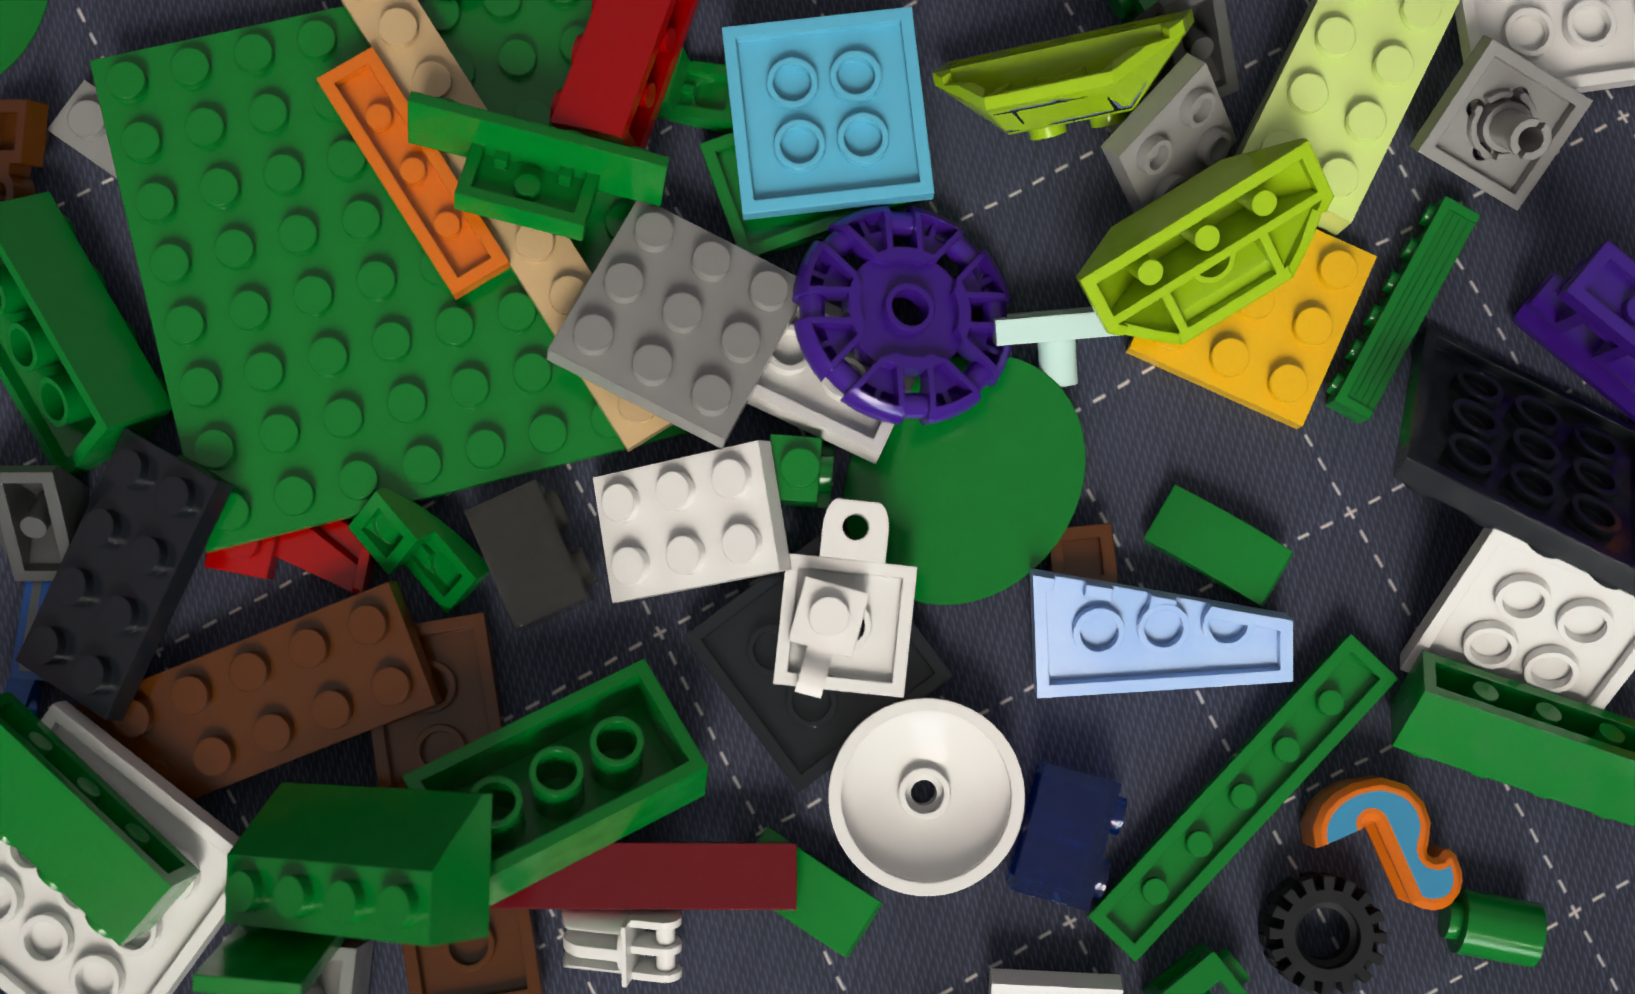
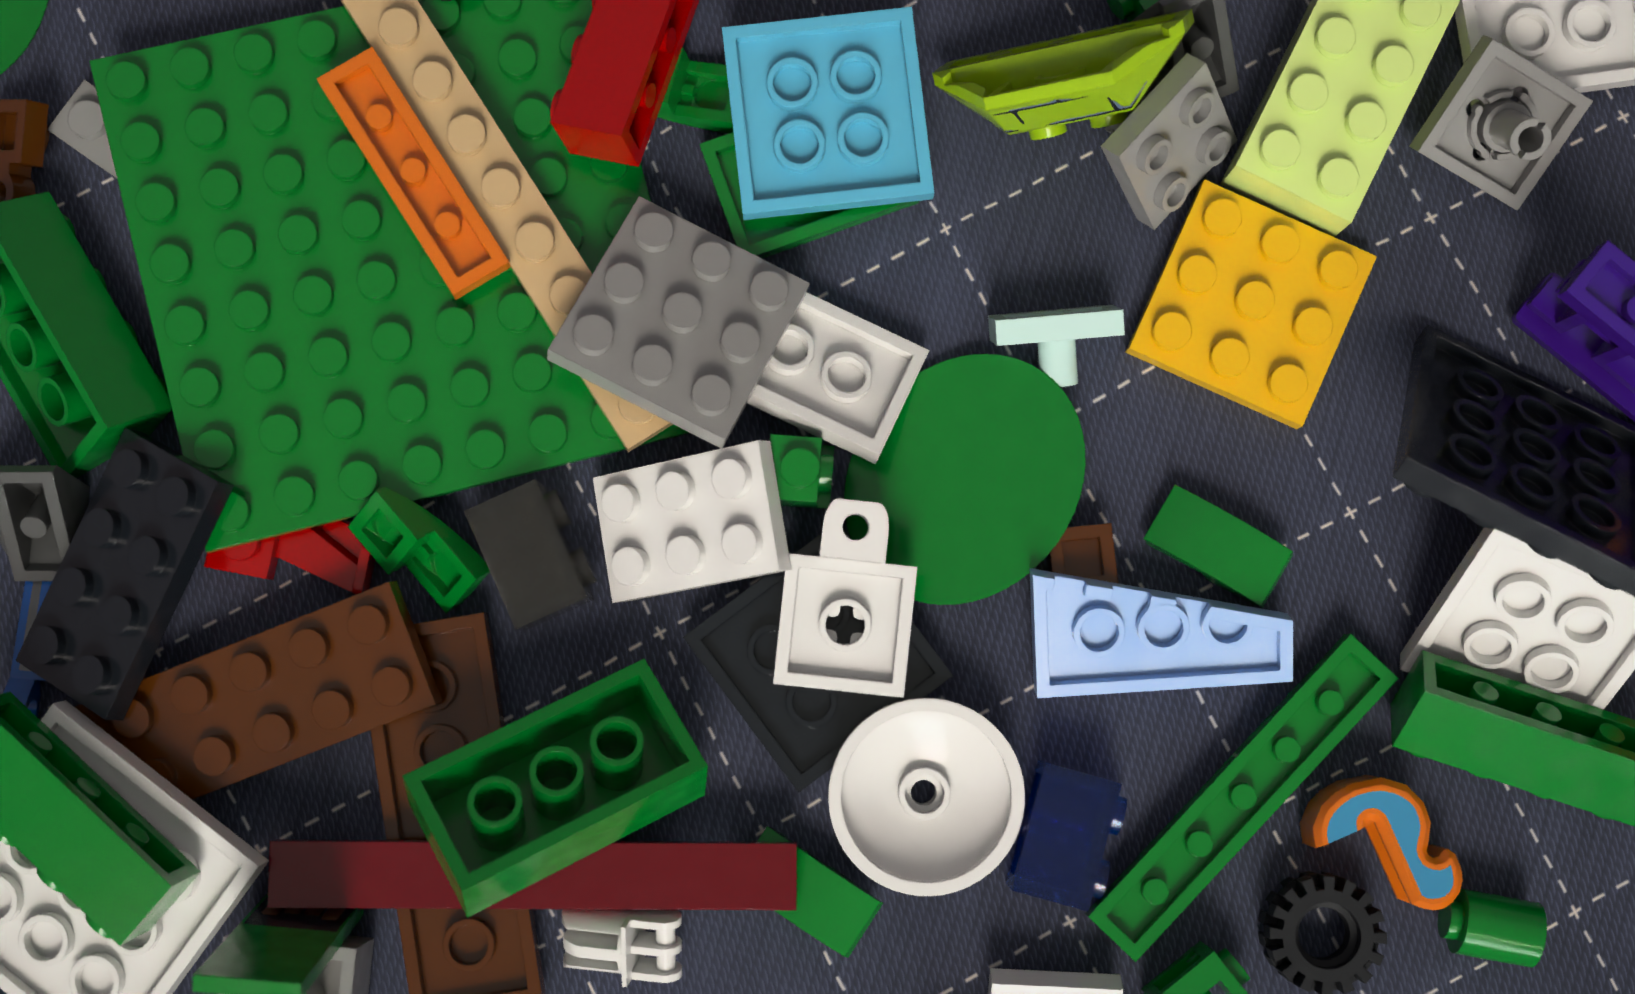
(365, 864): green slope -> none
(532, 170): green bracket -> none
(826, 623): white plate -> none
(875, 333): dark purple plate -> none
(1208, 245): lime wedge -> none
(1402, 309): green piece -> none

